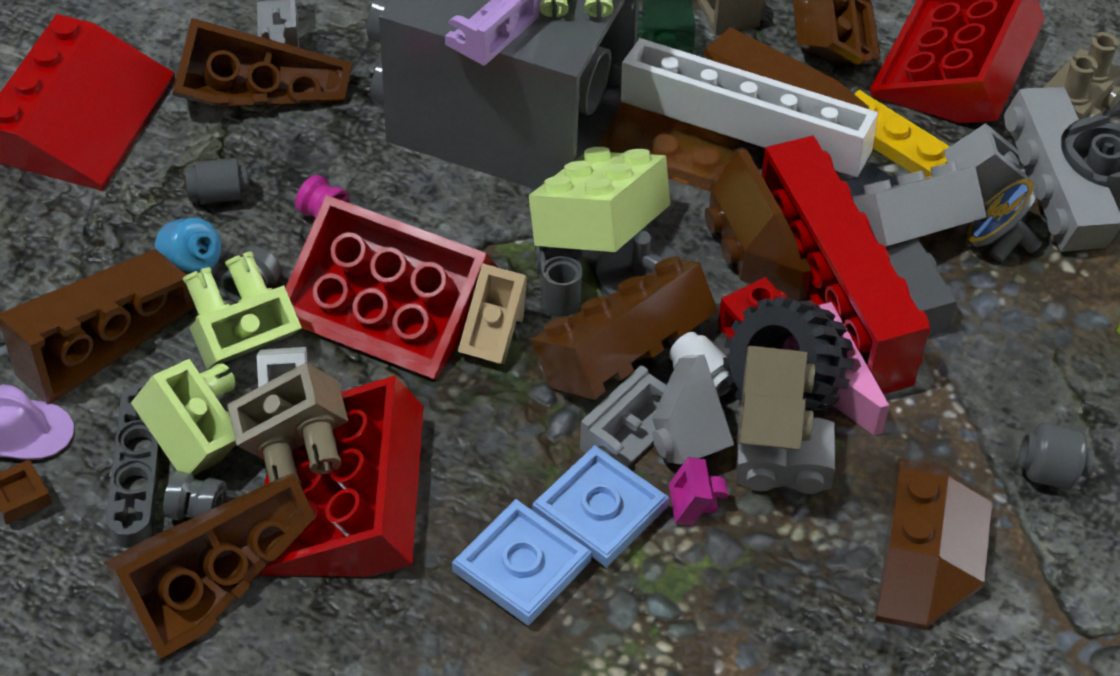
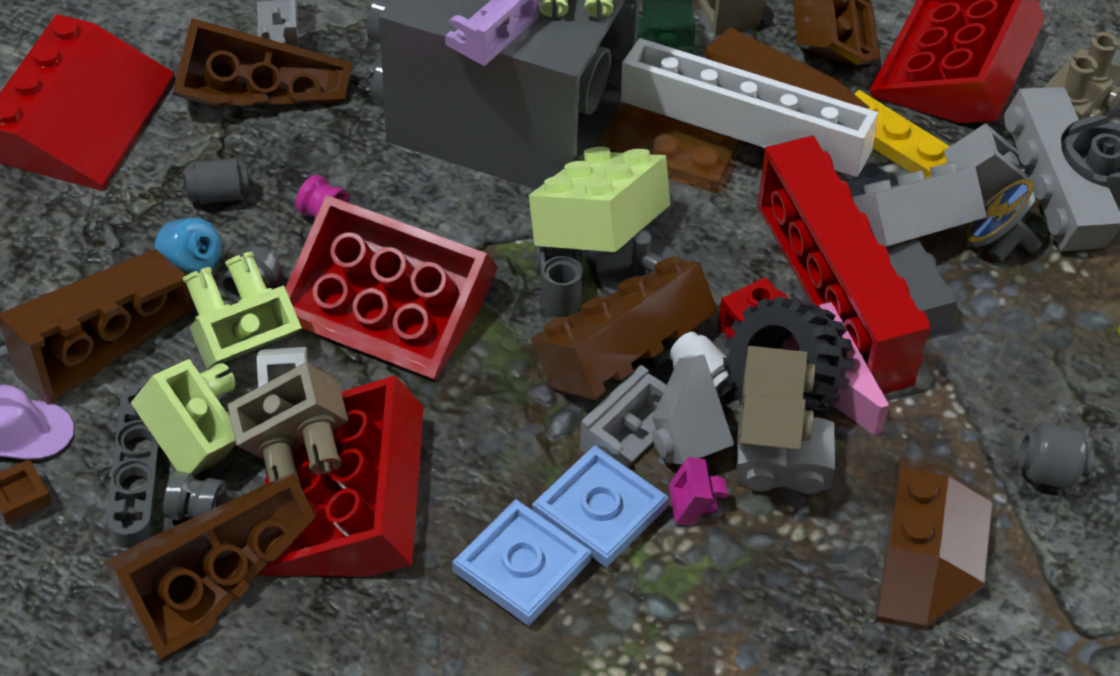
(494, 313): tan slope -> none
(754, 229): reddish brown wedge -> none

